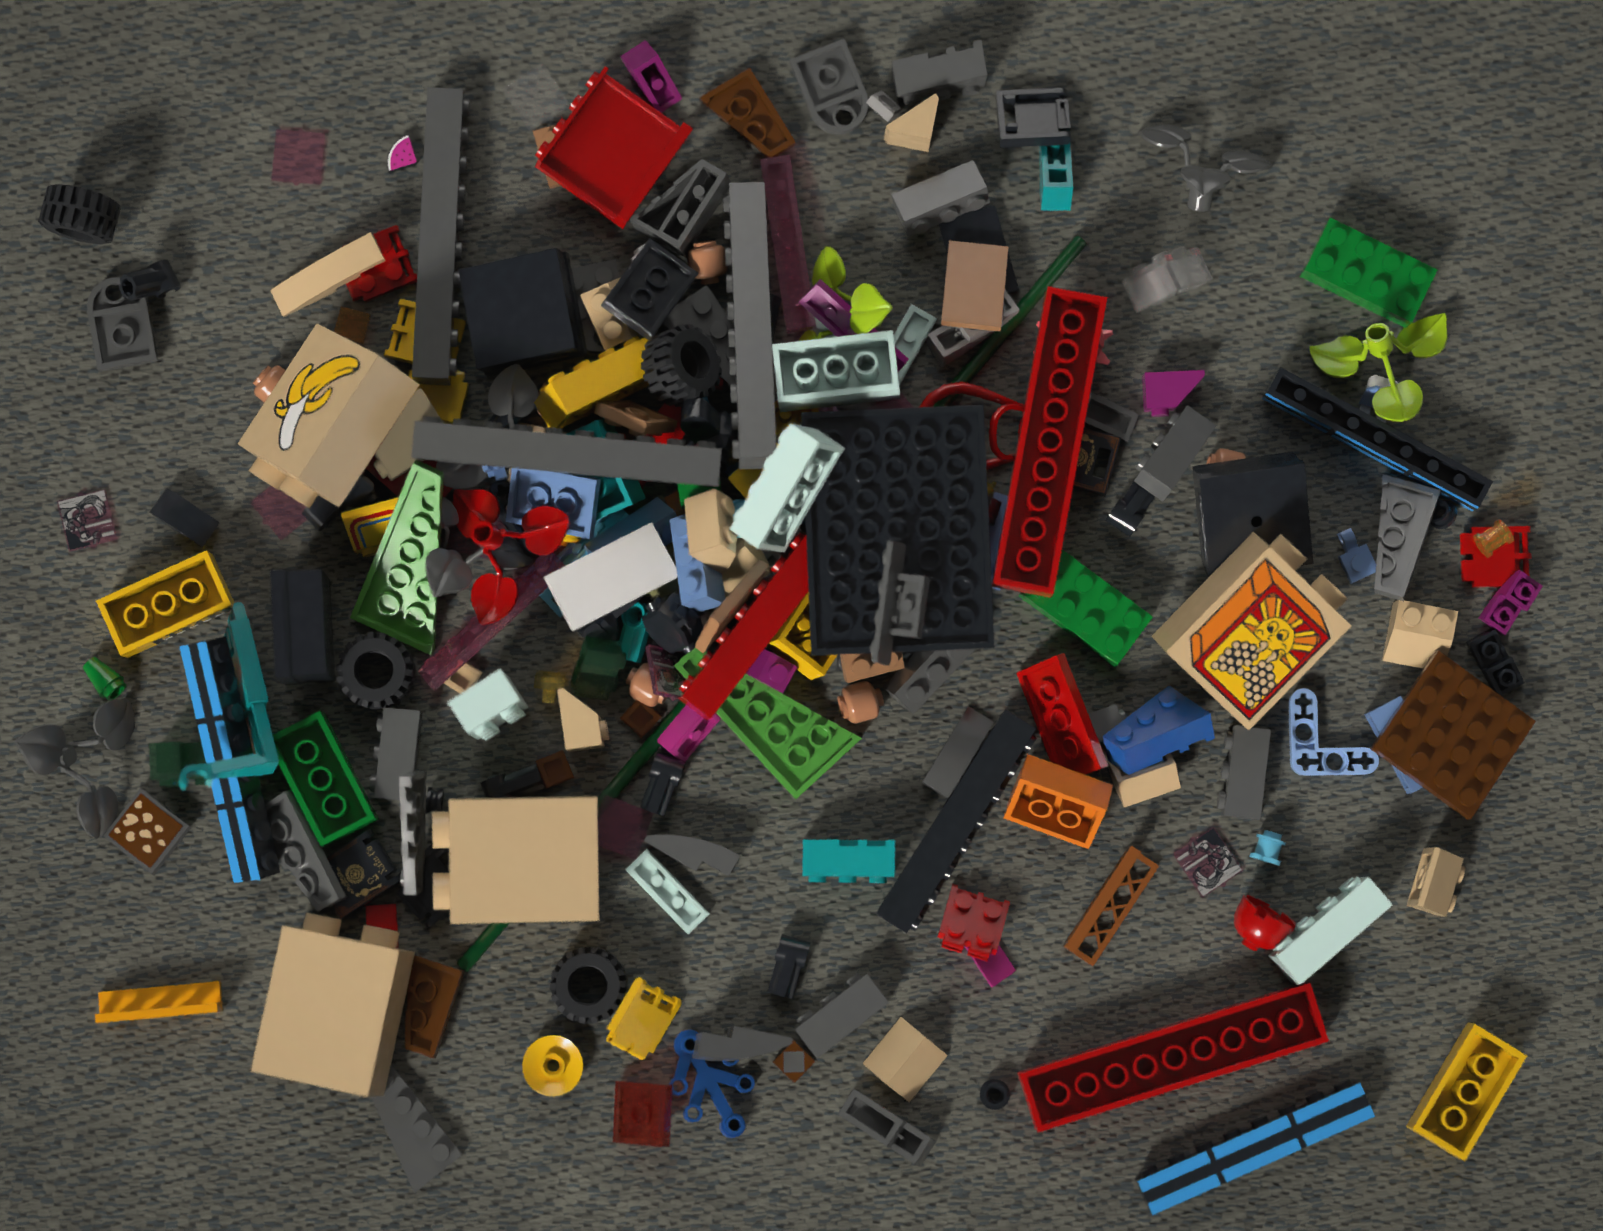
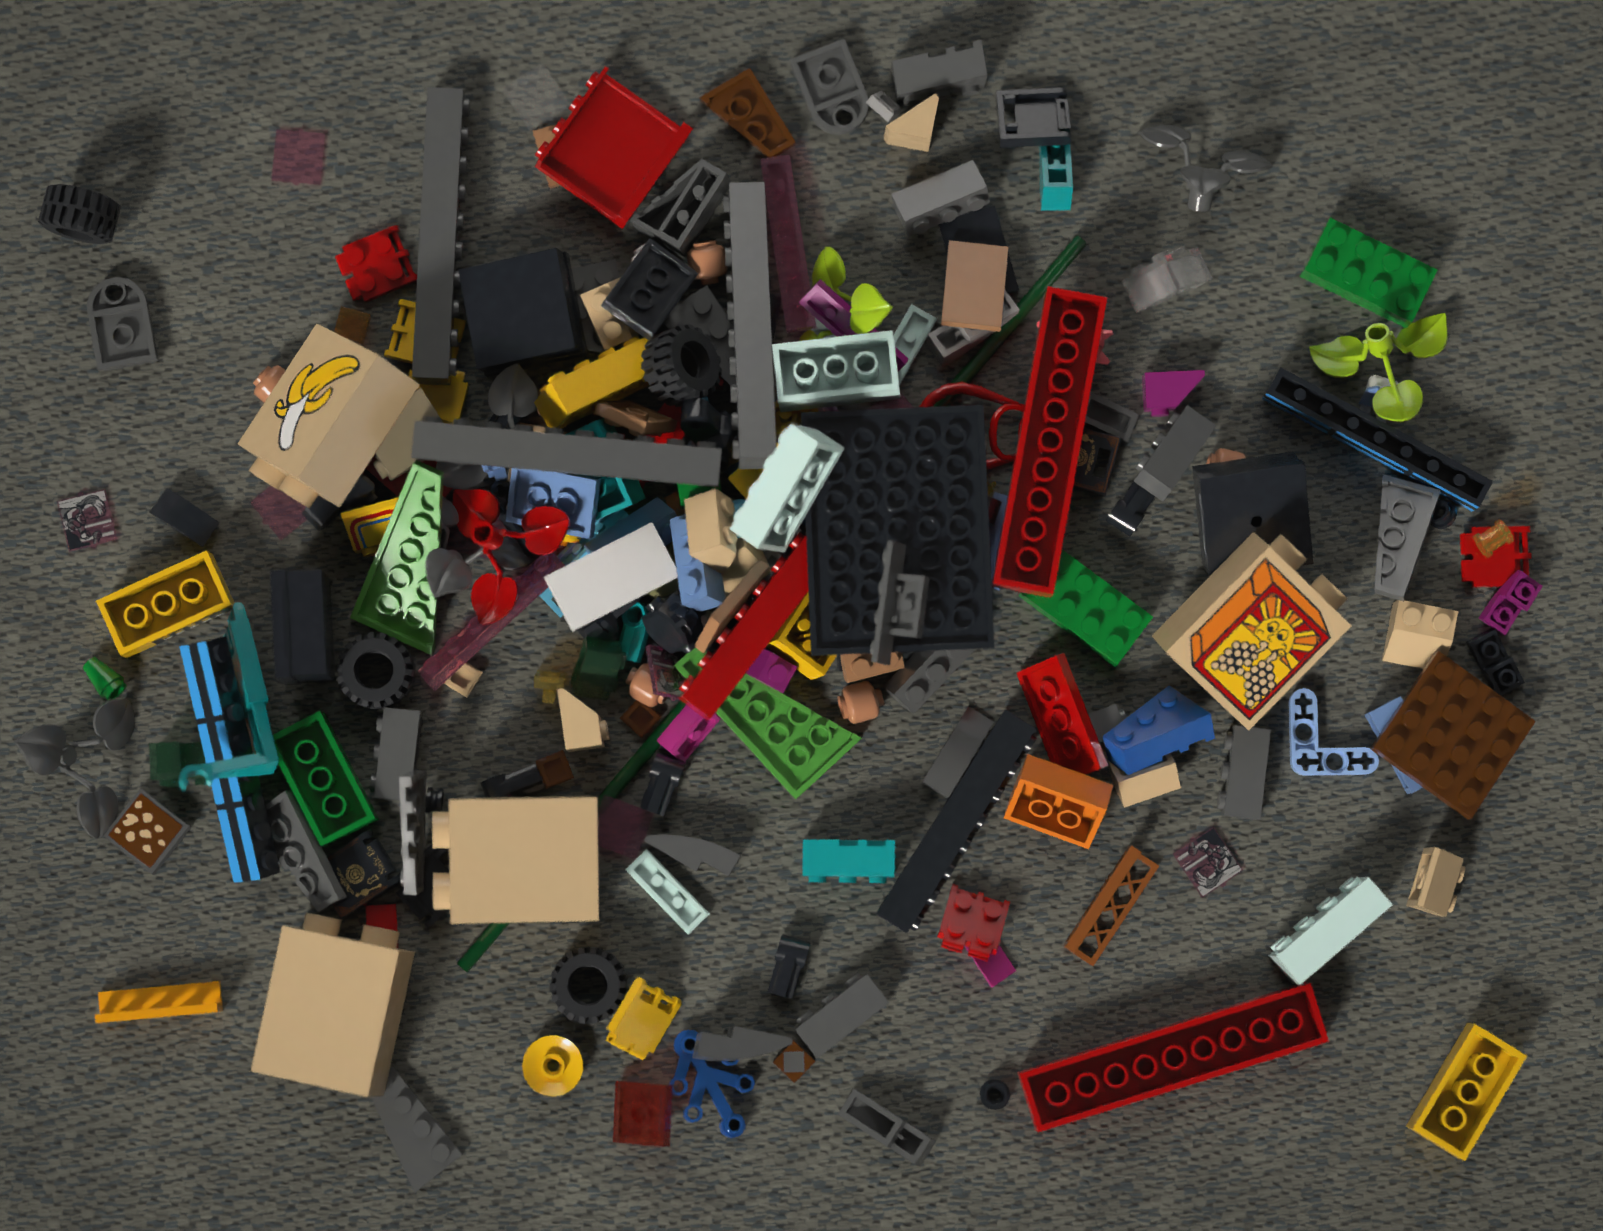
(154, 280): black piece -> none
(327, 274): tan slope -> none
(401, 155): dark pink tile -> none
(429, 1004): reddish brown wing -> none
(489, 706): light aqua brick -> none
(651, 76): magenta slope -> none
(904, 1059): tan slope -> none
(1254, 1147): brick -> none
(1260, 924): red cylinder -> none
(1268, 847): medium azure brick -> none
(1357, 560): medium blue plate -> none

